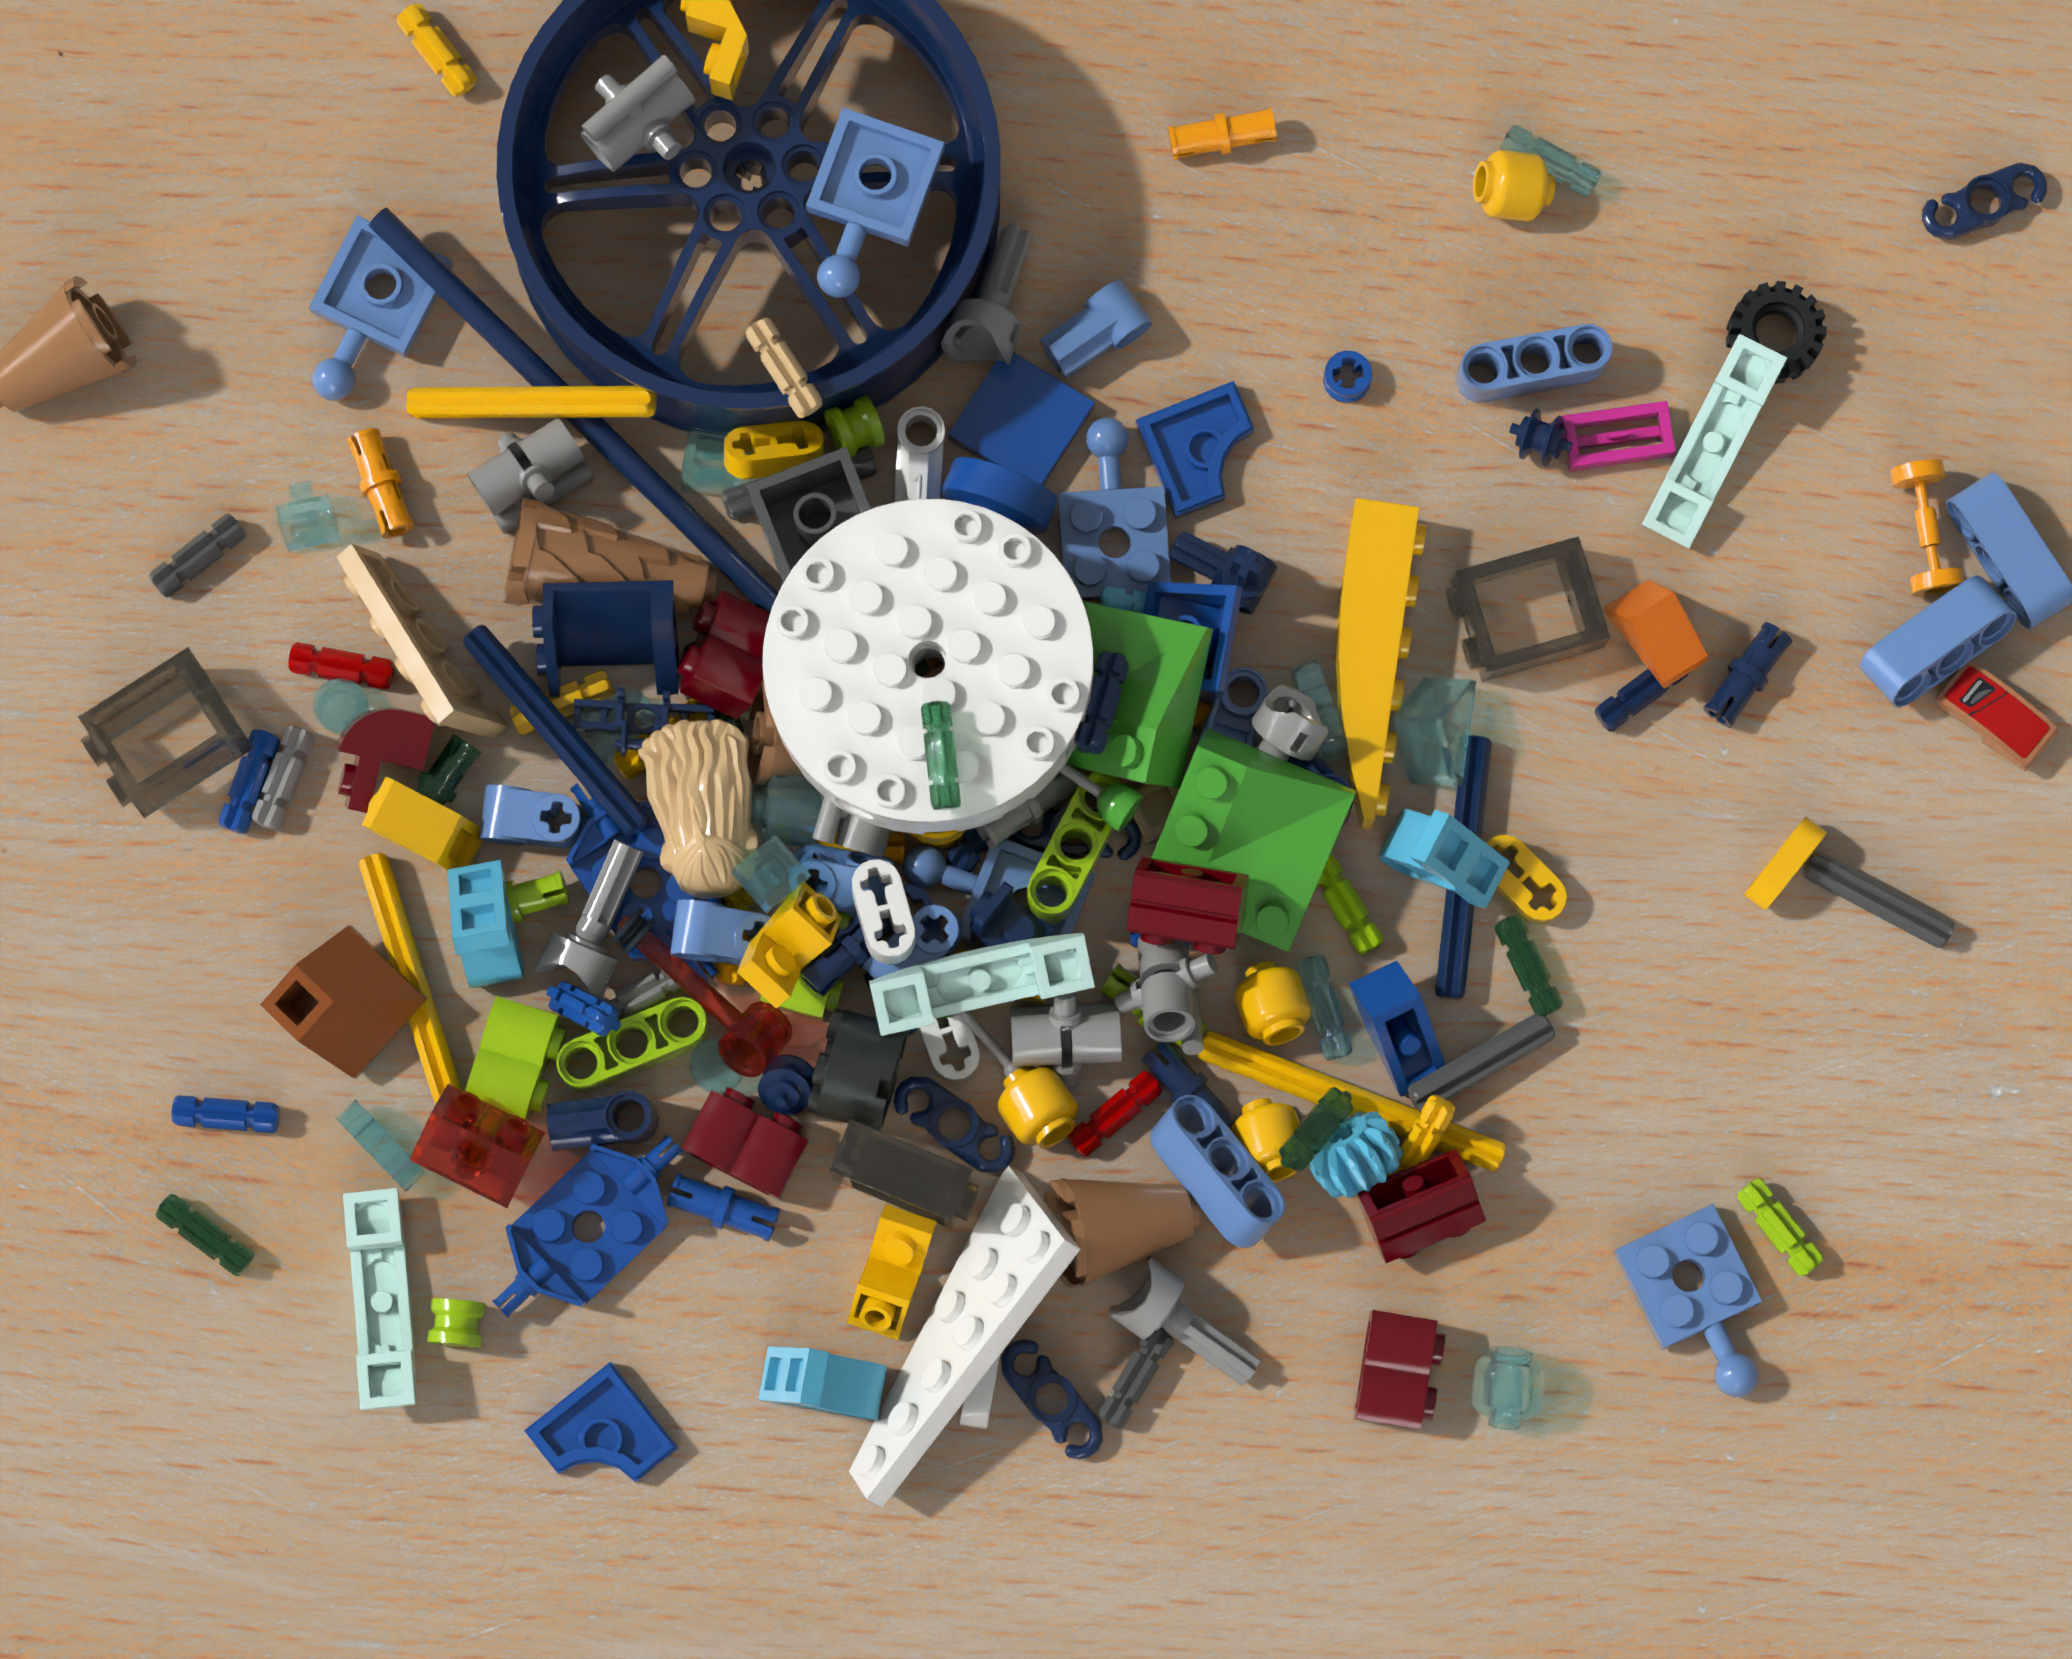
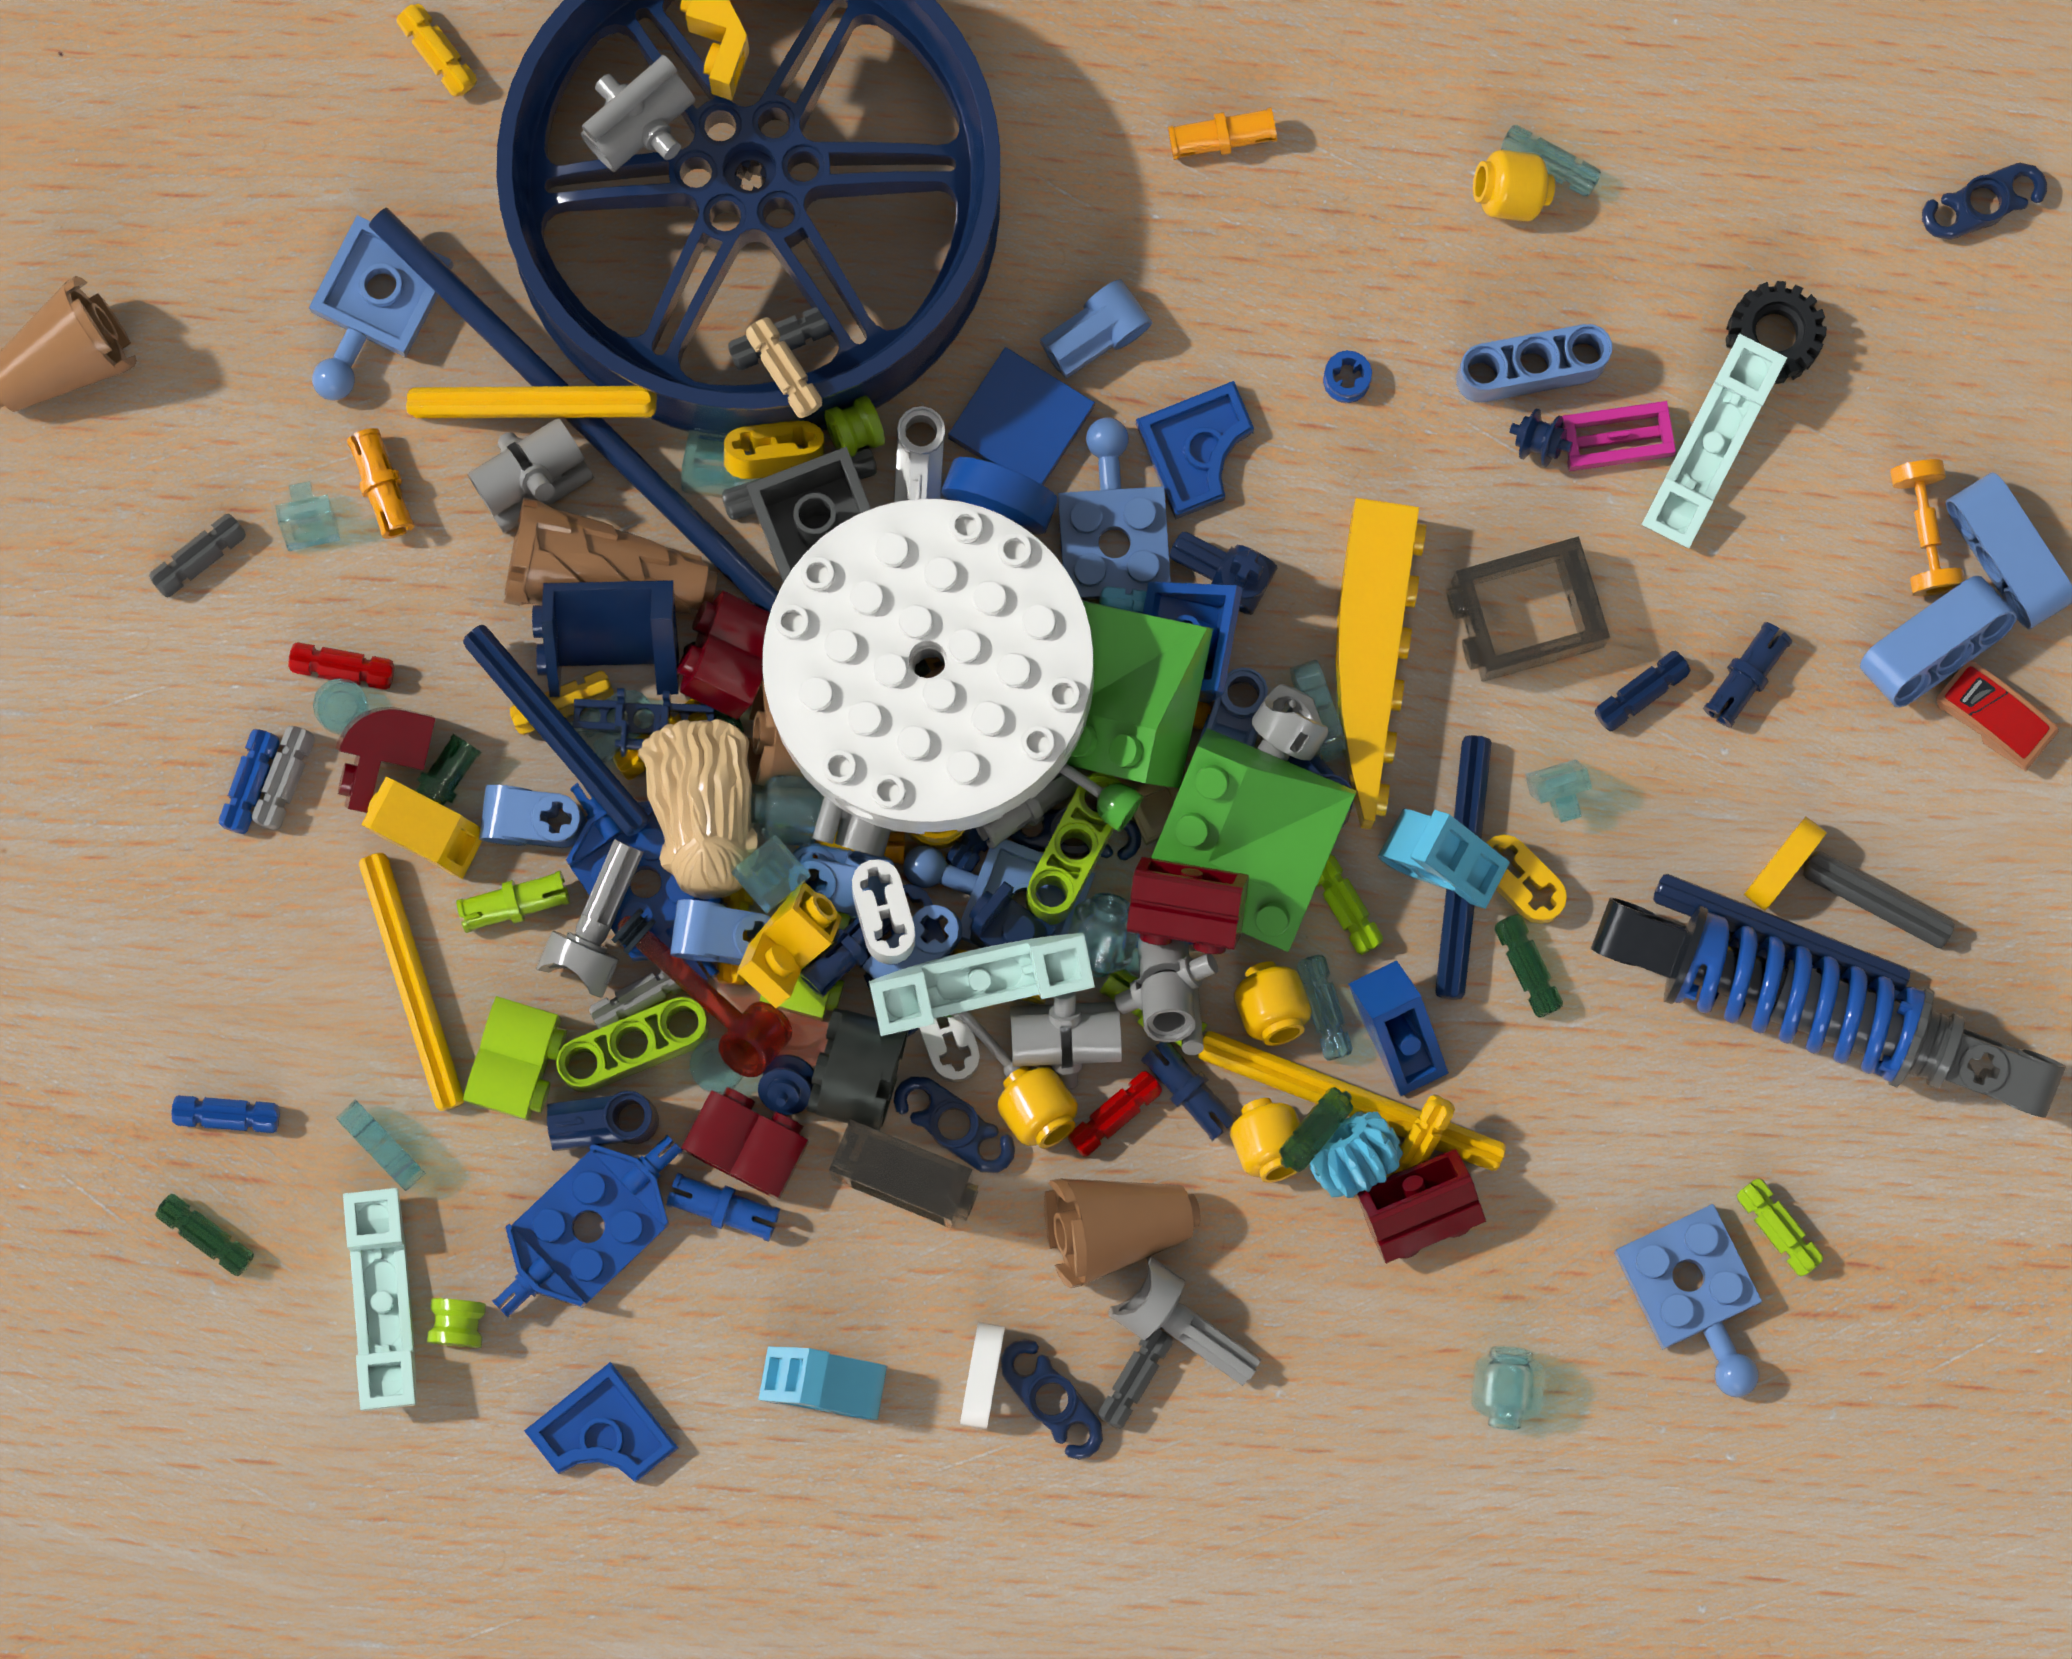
(143, 699): clear smoke window -> none
(344, 1001): dark orange slope -> none
(418, 647): tan wing -> none
(477, 1145): clear red brick -> none
(484, 925): medium azure tile -> none
(583, 1008): blue axle -> none
(791, 330): none -> dark grey axle
(881, 212): medium blue plate -> none
(891, 1272): yellow slope -> none
(940, 755): clear green axle -> none
(984, 325): light grey piece -> none
(990, 1294): white wing -> none
(1103, 702): dark blue axle -> none
(1104, 926): none -> clear light blue head
(1217, 1171): medium blue beam -> none
(1397, 1370): dark red brick -> none
(1436, 730): clear light blue slope -> none
(1483, 1060): dark grey axle -> none
(1558, 786): none -> clear light blue tile
(1658, 631): orange slope -> none
(1686, 897): none -> dark blue axle
(1890, 1027): none -> piece

